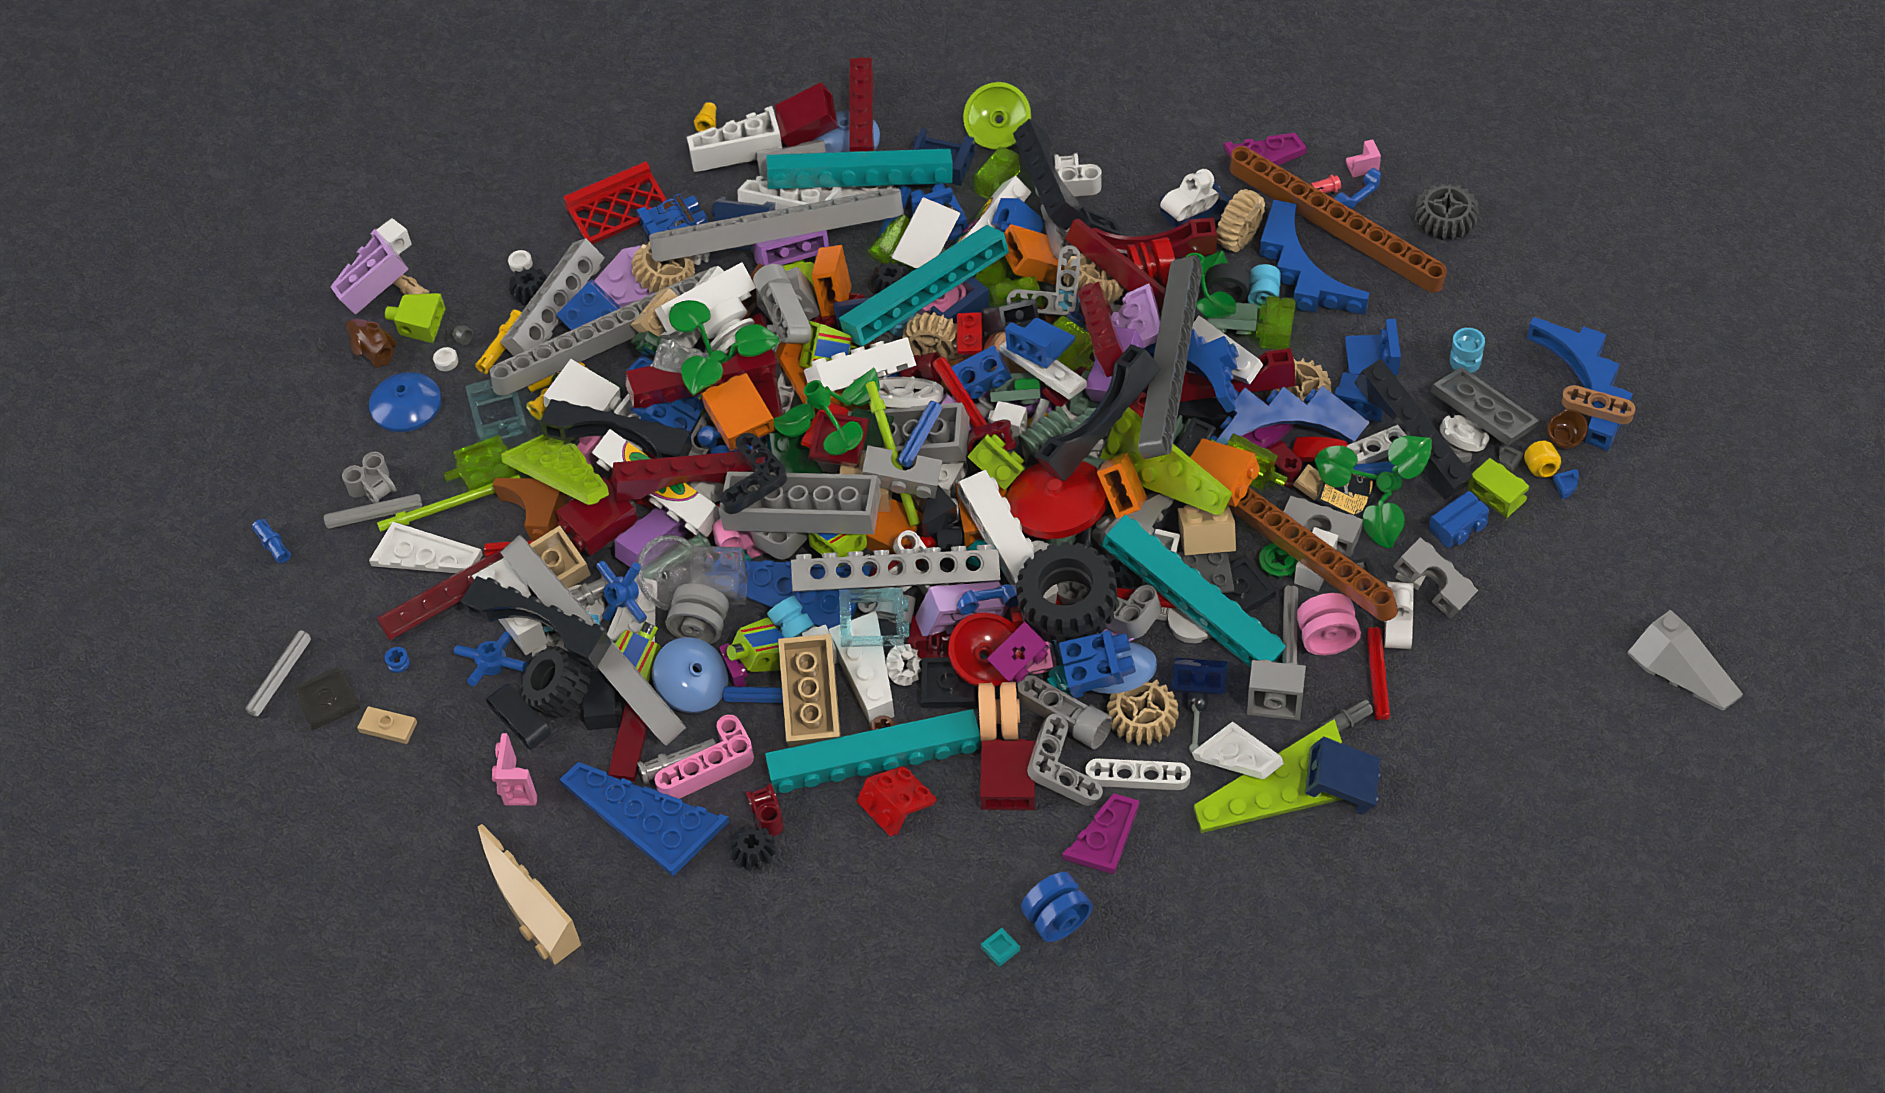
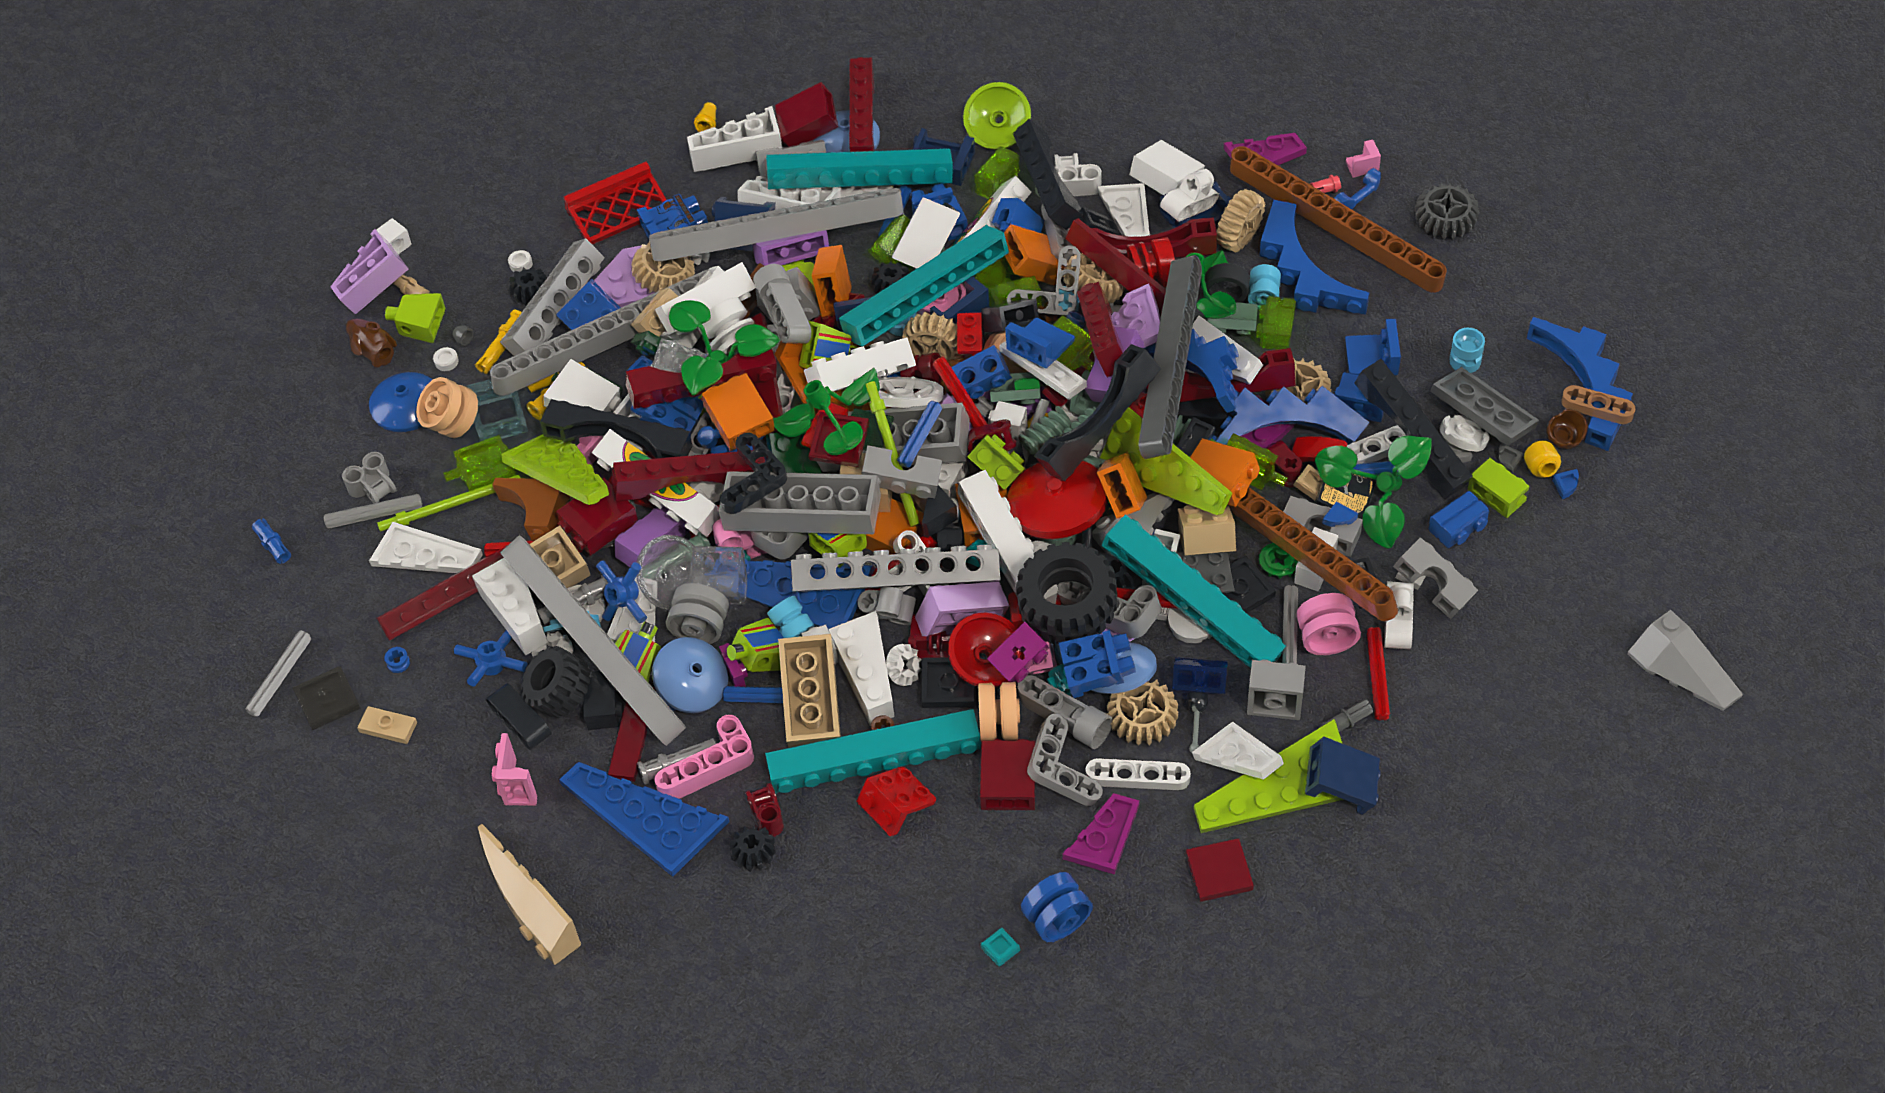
(447, 407): none -> light nougat wheel
(493, 602): black arch -> none
(850, 596): clear light blue window -> none
(969, 601): blue bar -> none
(1127, 208): none -> white wing
(1163, 167): none -> white brick
(1219, 870): none -> dark red tile
(1339, 515): none -> blue tile

